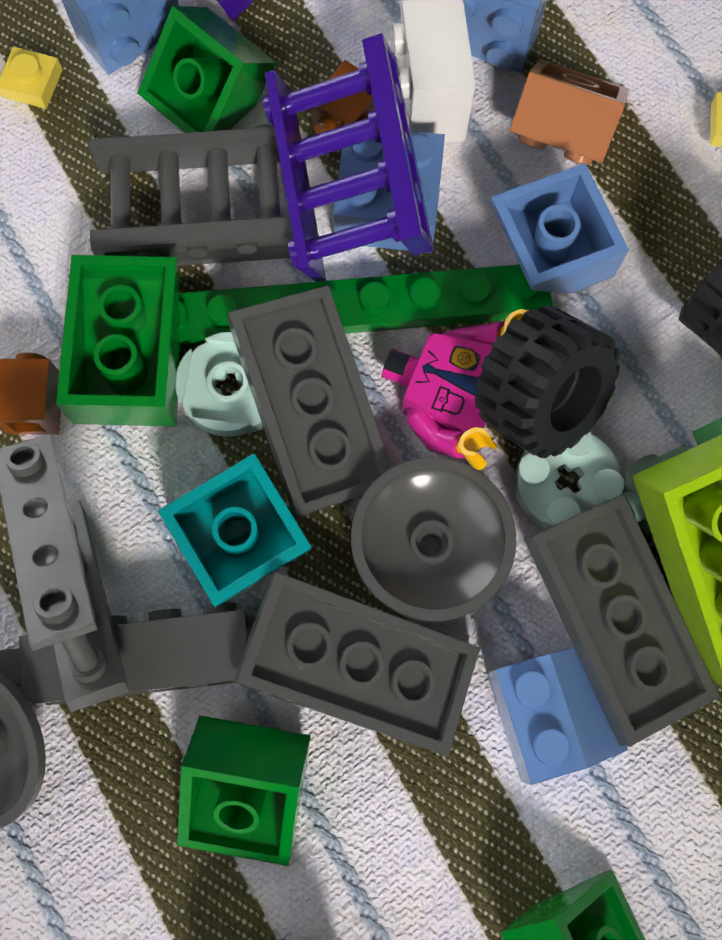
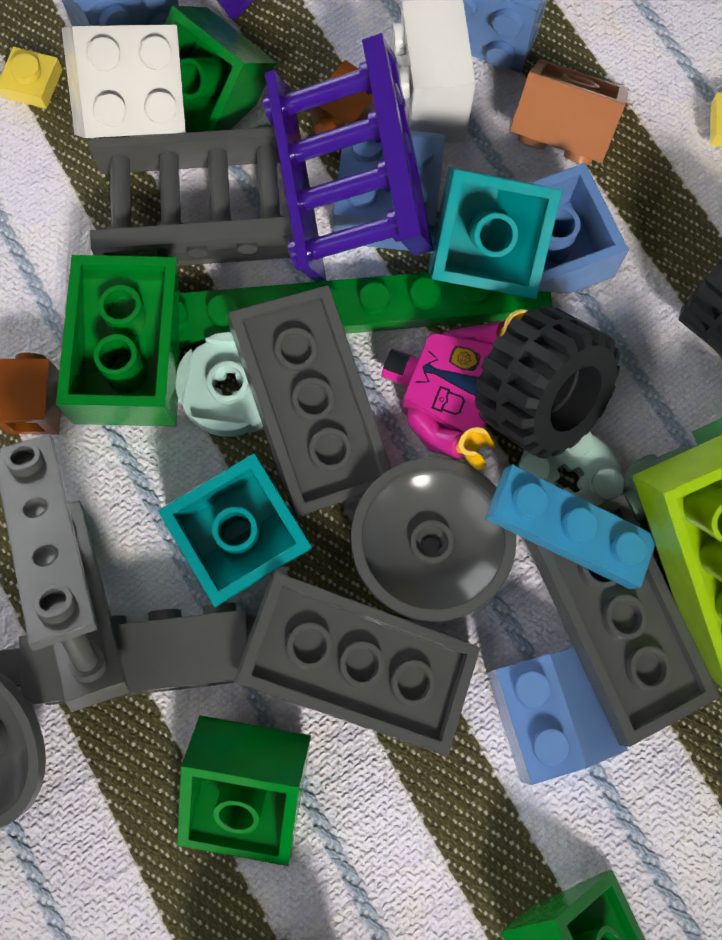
(124, 80): none -> white brick
(493, 232): none -> teal slope
(571, 527): none -> dark azure plate

